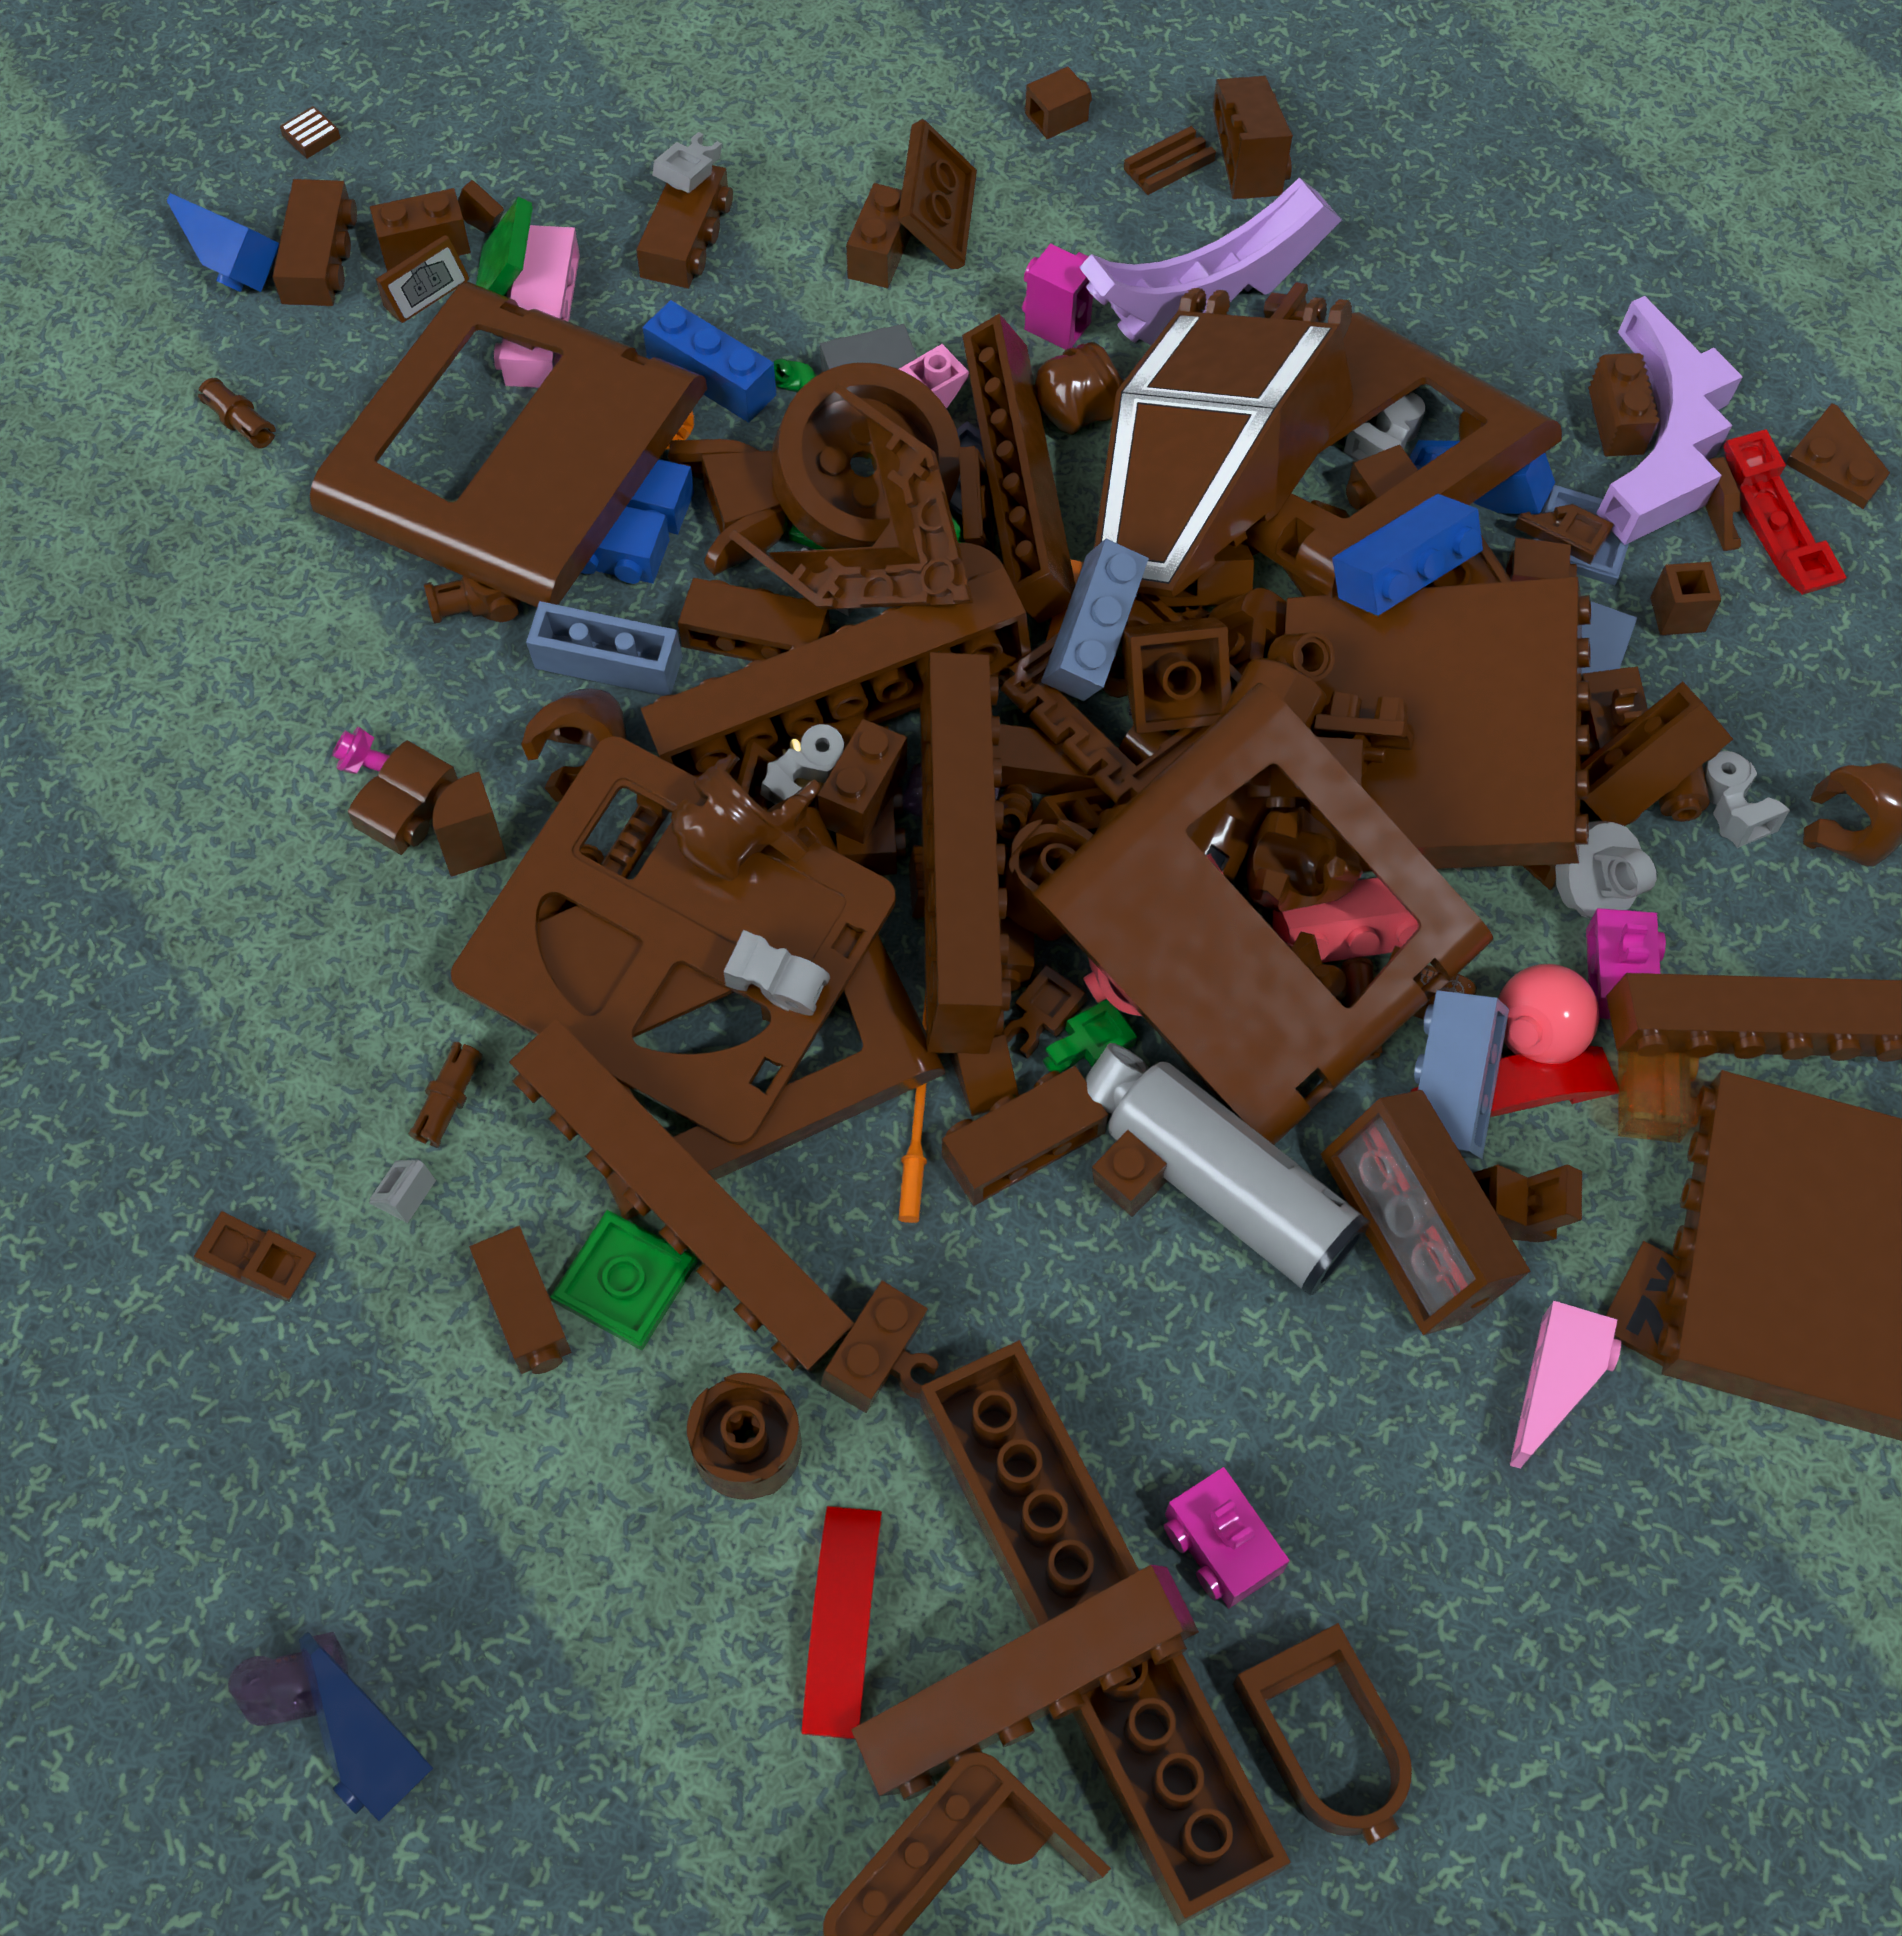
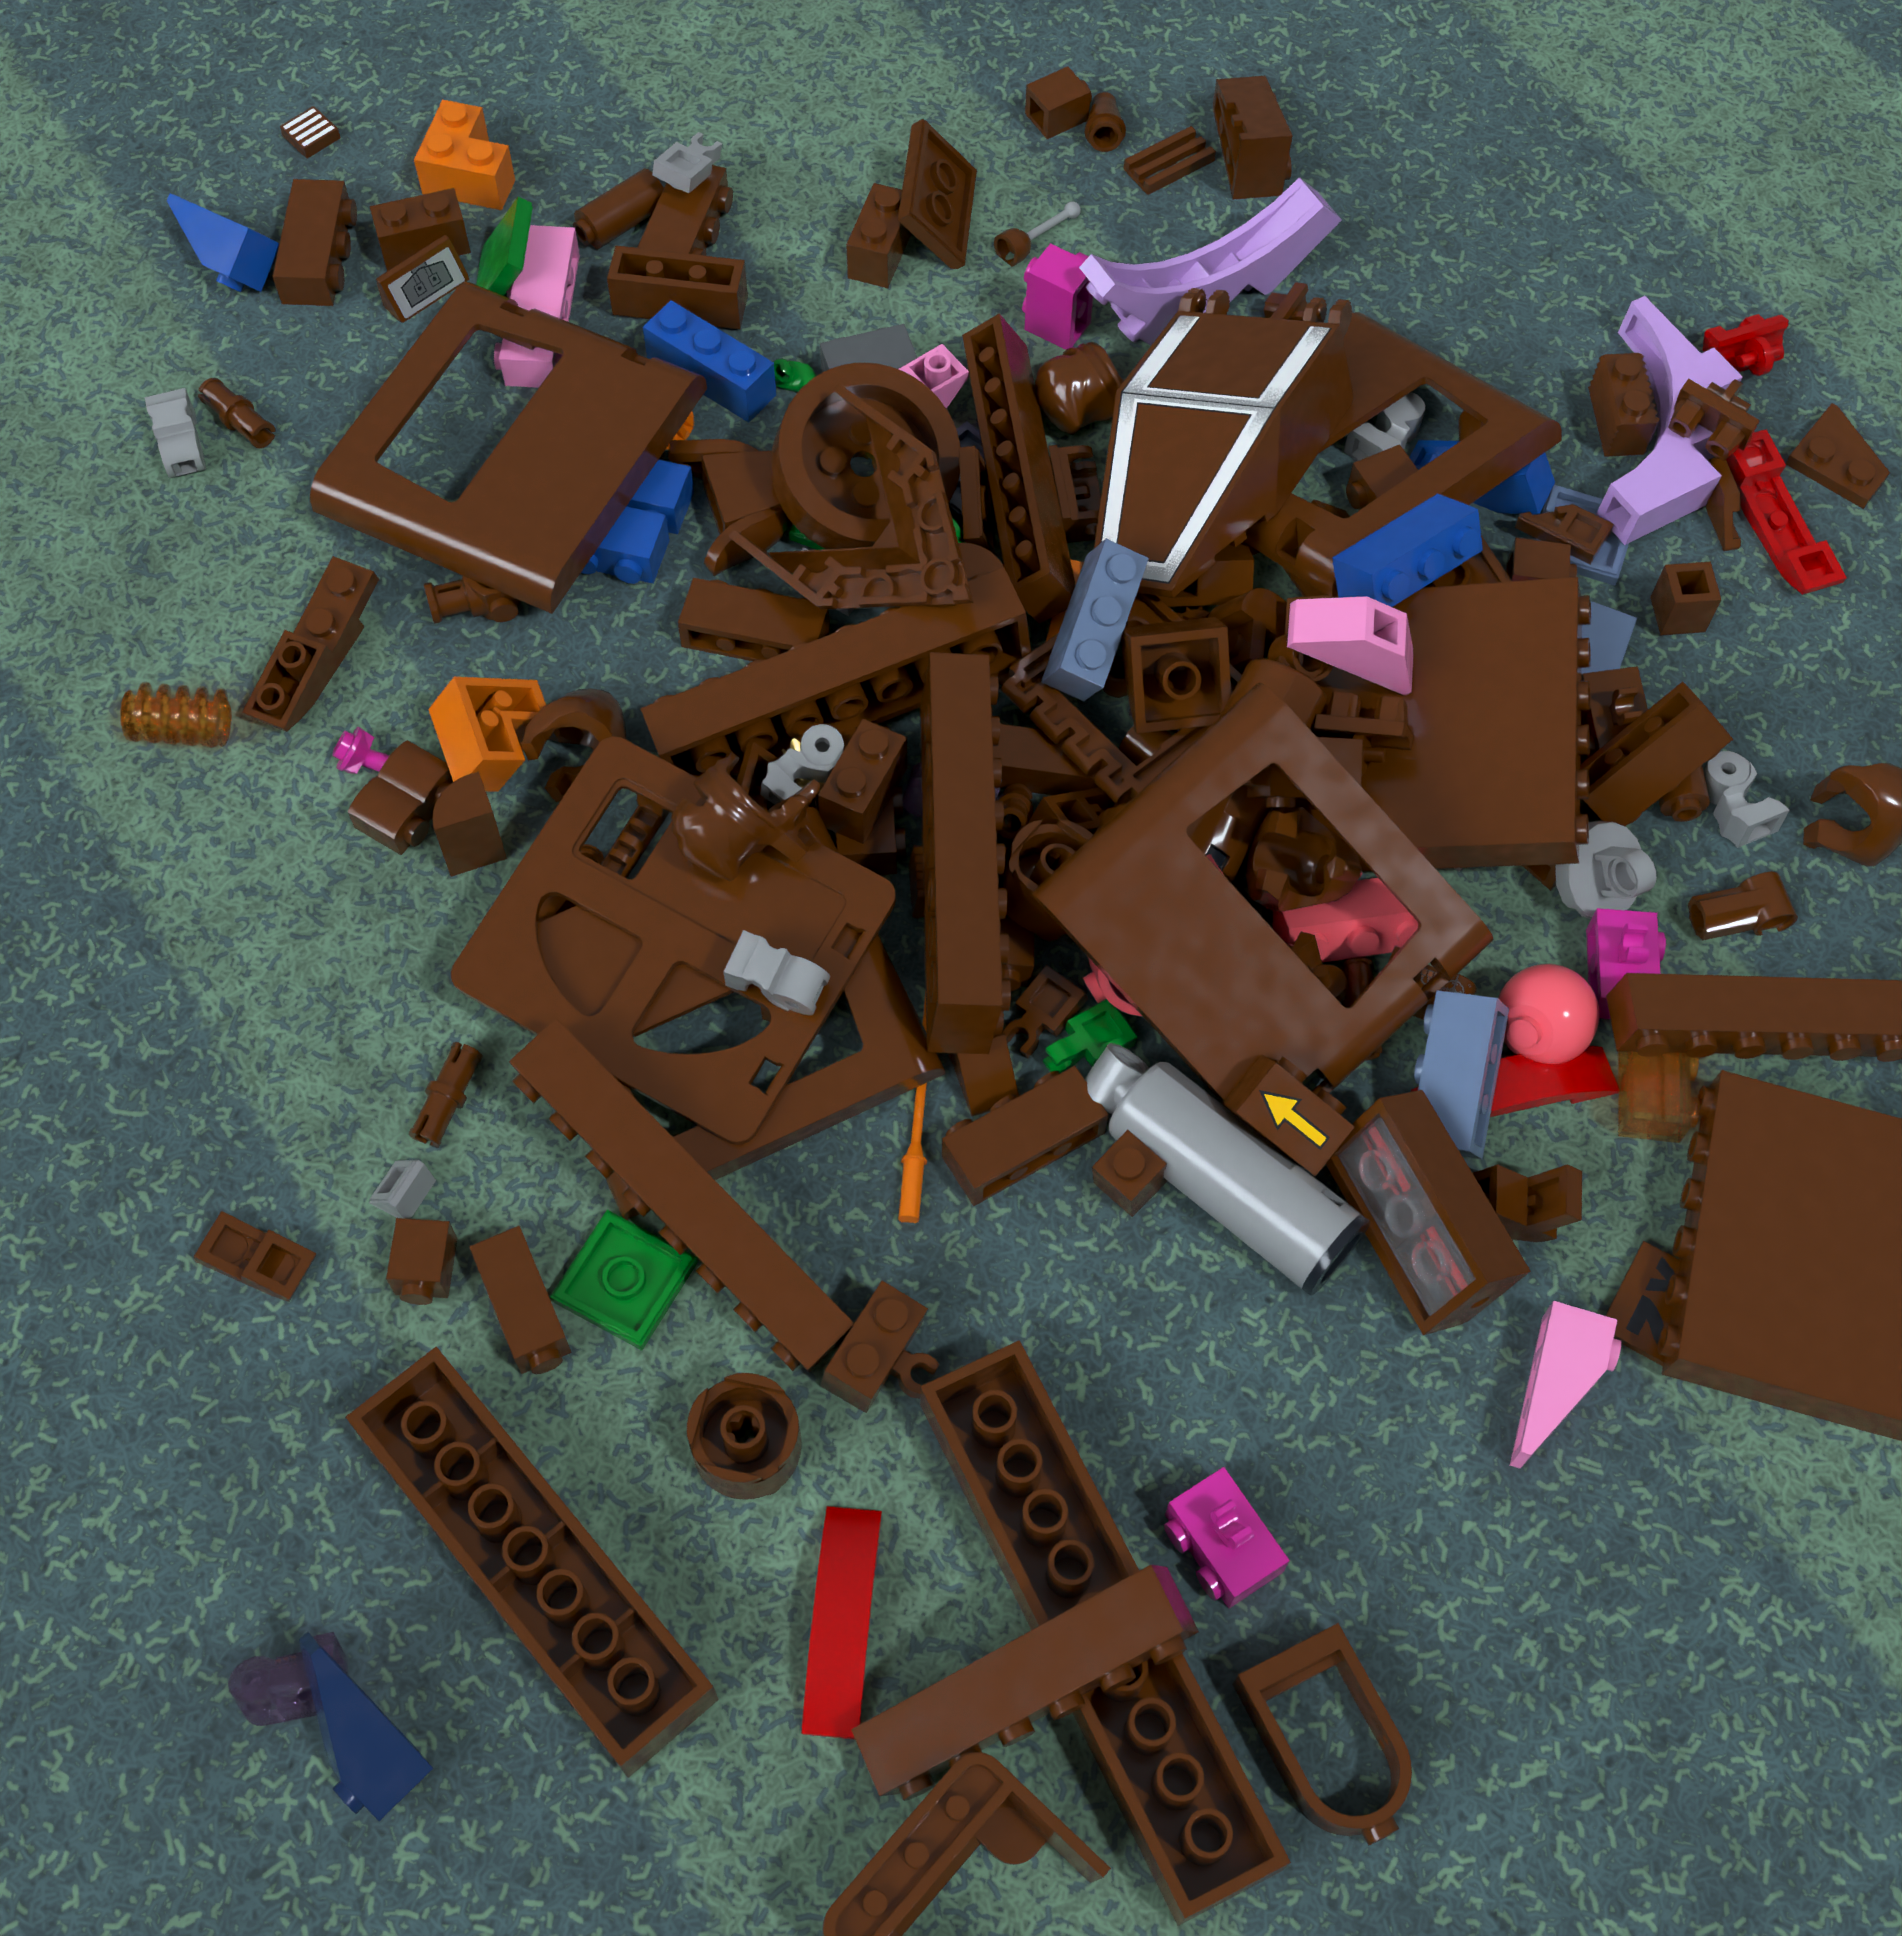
(176, 432): none -> light grey leg
(176, 718): none -> clear orange piece
(315, 649): none -> reddish brown slope
(421, 1260): none -> reddish brown brick
(461, 157): none -> orange brick
(479, 207): reddish brown tile -> none
(484, 725): none -> orange brick
(534, 1561): none -> reddish brown brick
(604, 649): sand blue brick -> none
(618, 209): none -> reddish brown brick
(707, 286): none -> reddish brown brick
(1019, 242): none -> reddish brown hinge
(1076, 491): none -> reddish brown hinge
(1104, 125): none -> reddish brown cone
(1290, 1114): none -> reddish brown brick
(1356, 637): none -> bright pink slope
(1718, 412): none -> reddish brown hips
(1751, 345): none -> red hips
(1753, 905): none -> reddish brown piece

